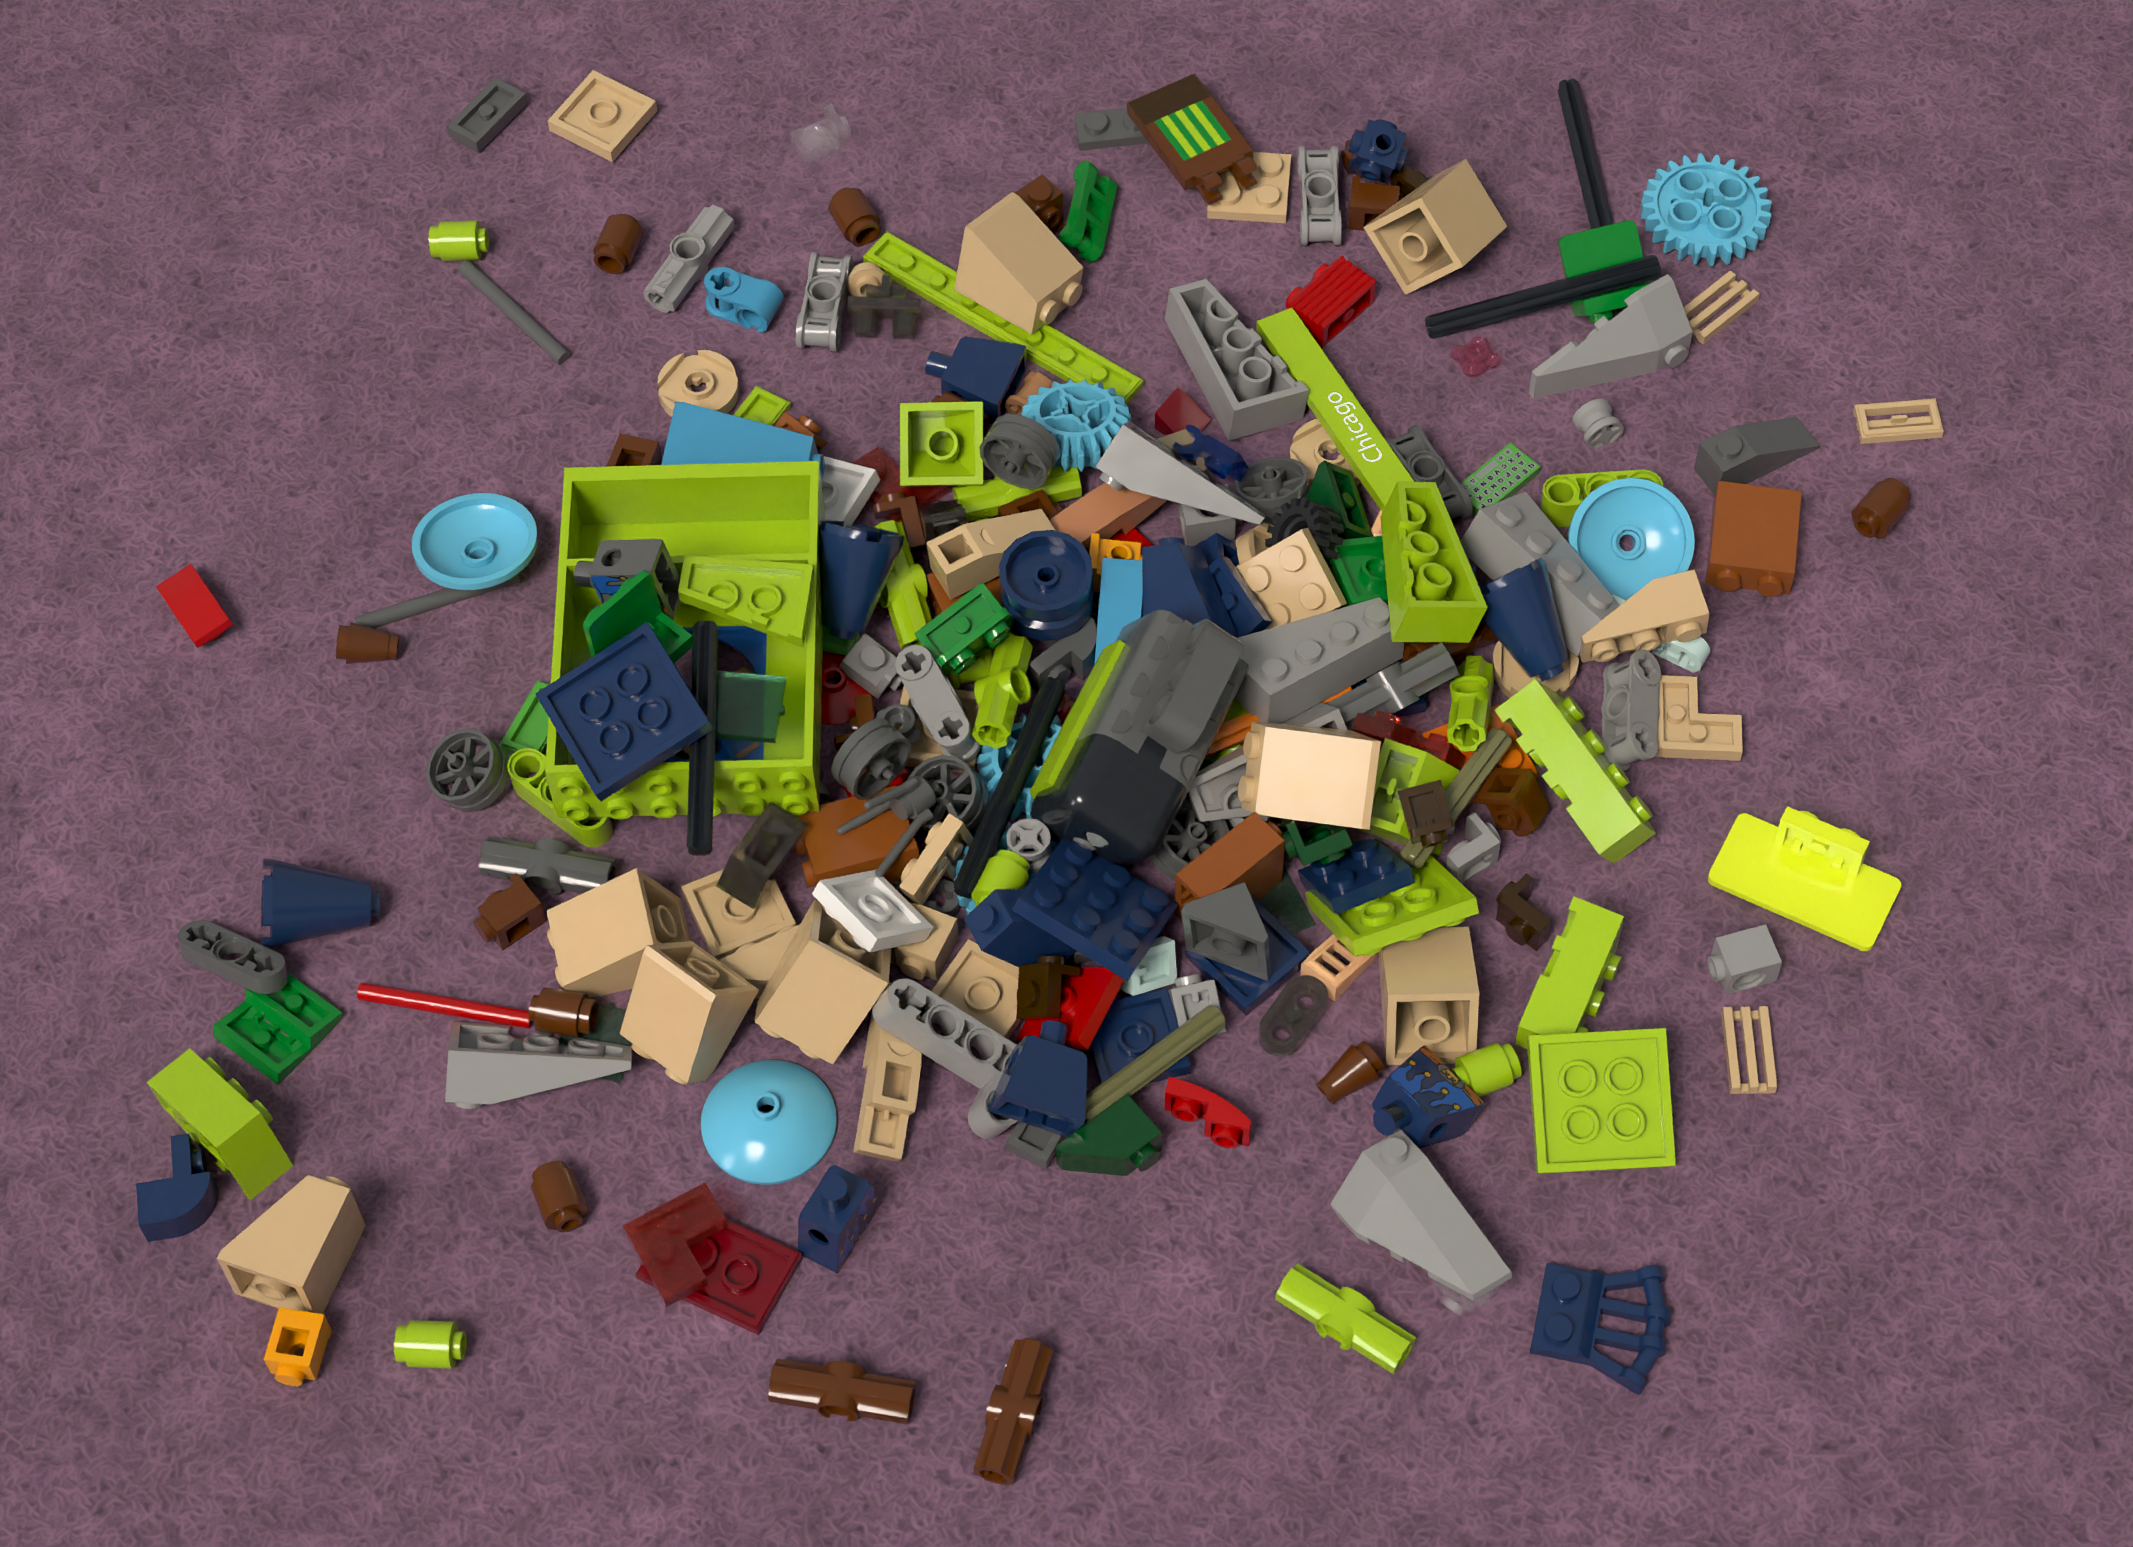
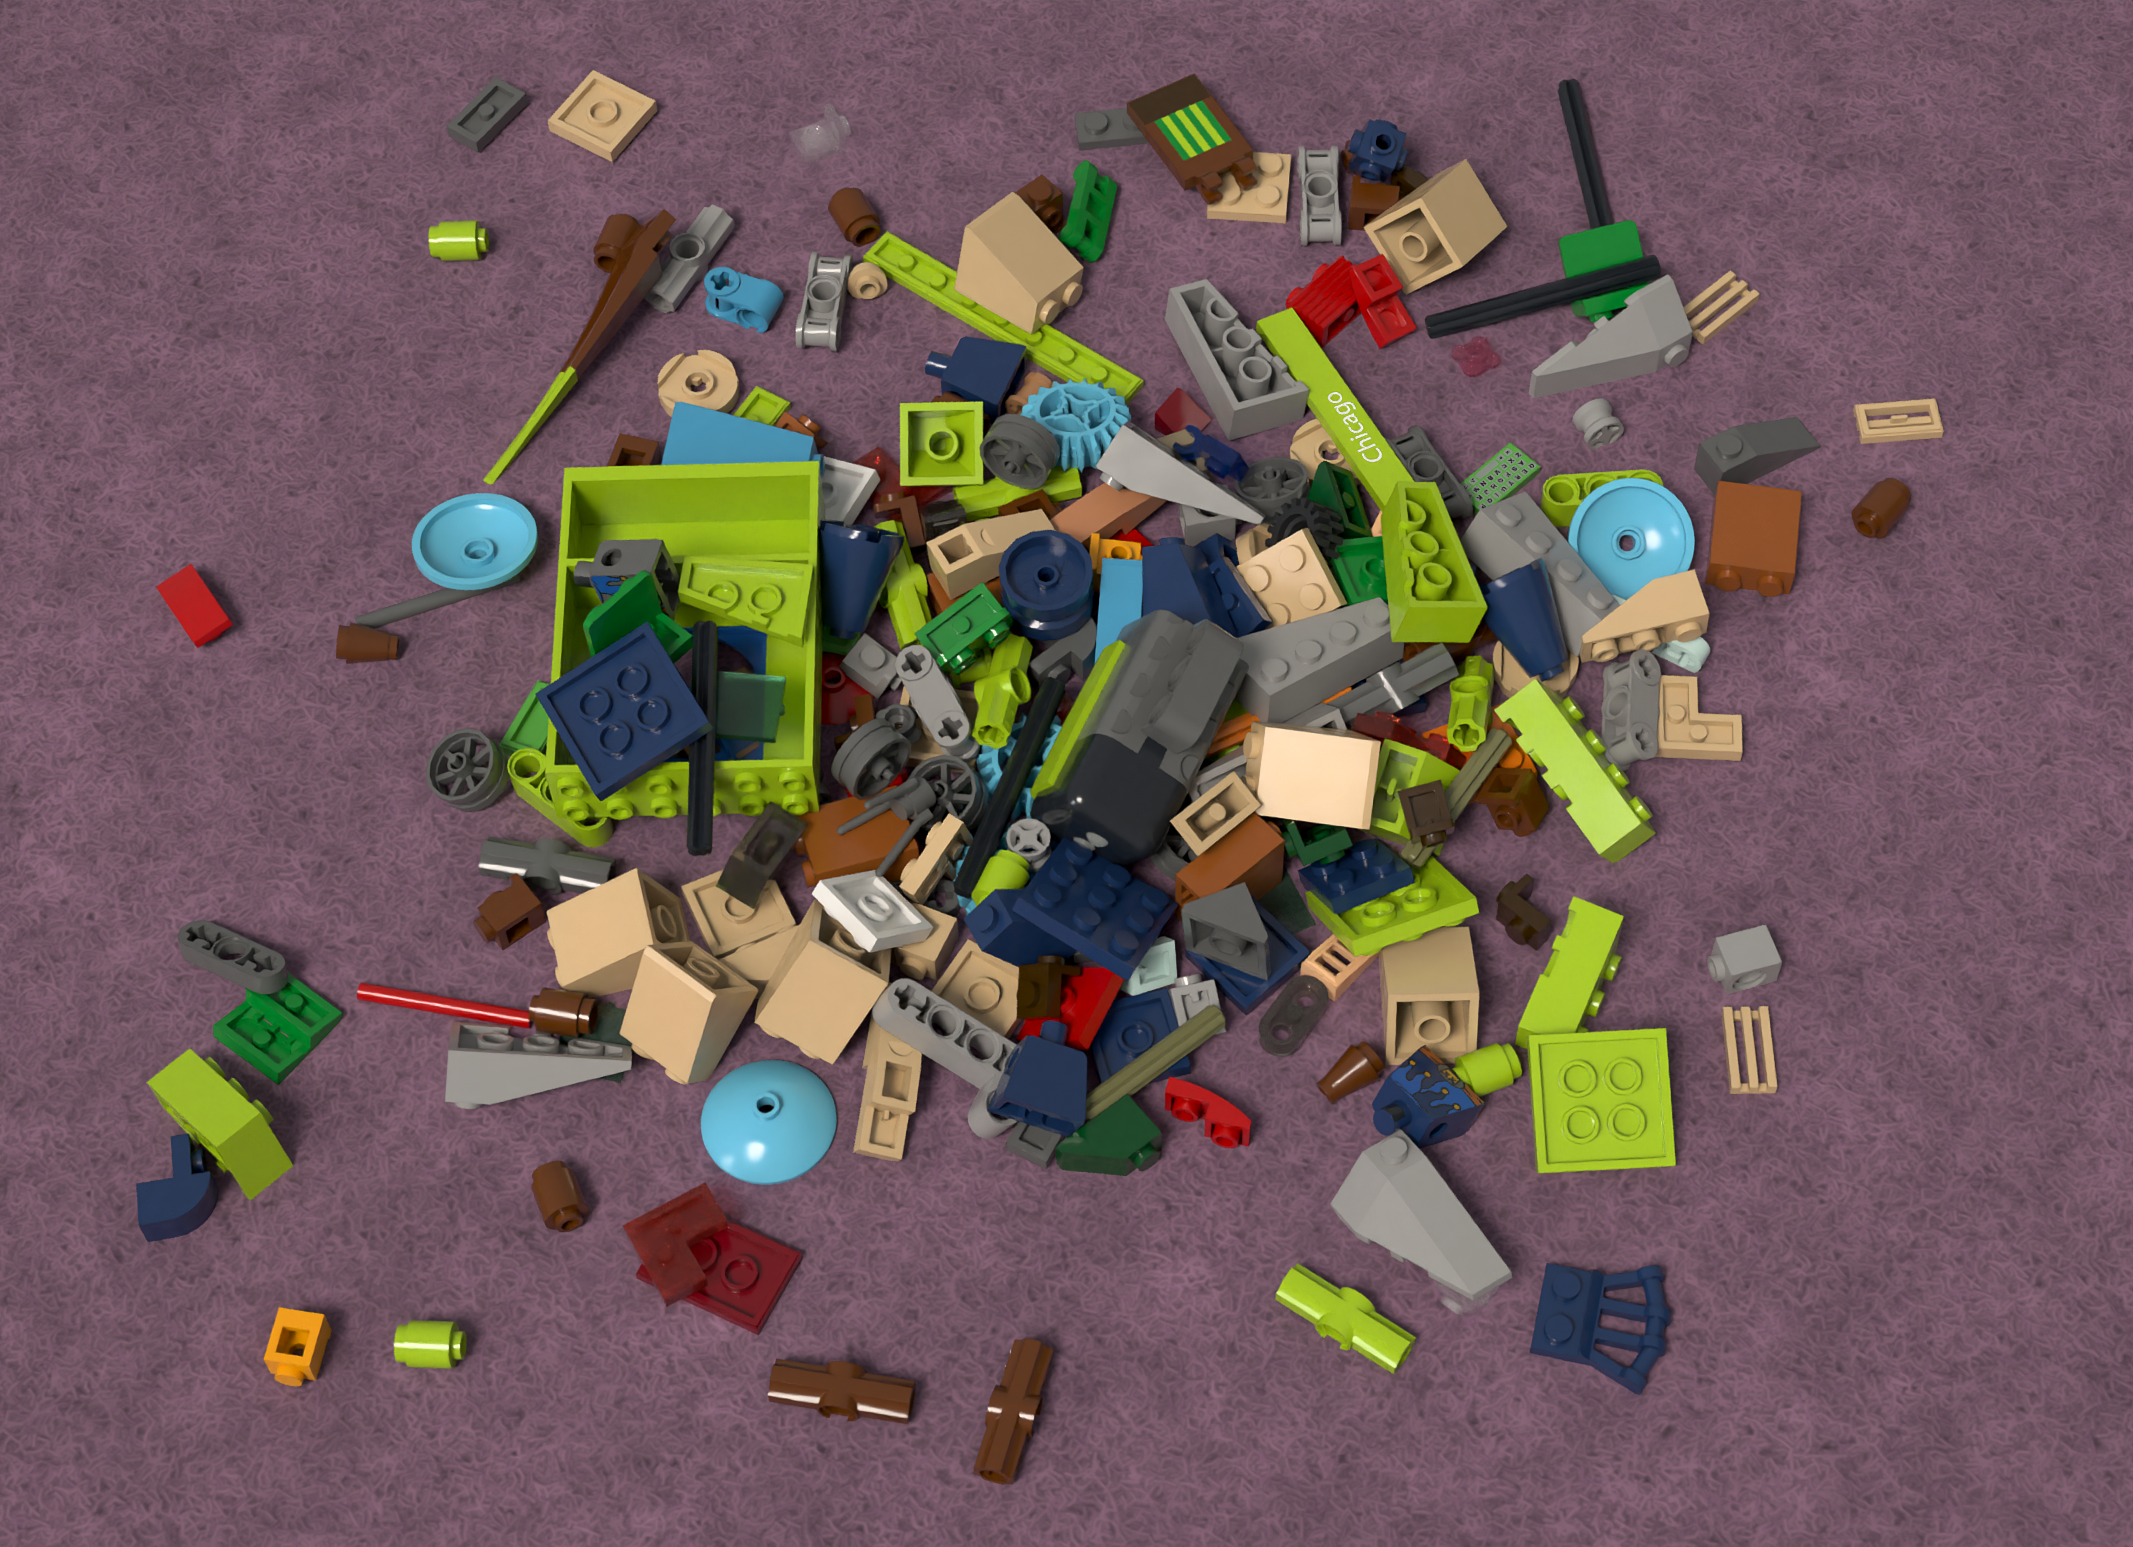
(296, 1247): tan slope -> none
(312, 903): dark blue cone -> none
(514, 312): dark grey bar -> none
(629, 281): none -> reddish brown plate
(840, 1211): dark blue torso -> none
(885, 303): clear smoke hips -> none
(1215, 813): none -> tan slope
(1377, 298): none -> red slope
(1479, 854): light grey bracket -> none
(1706, 209): medium azure gear -> none
(1807, 875): neon yellow bracket -> none

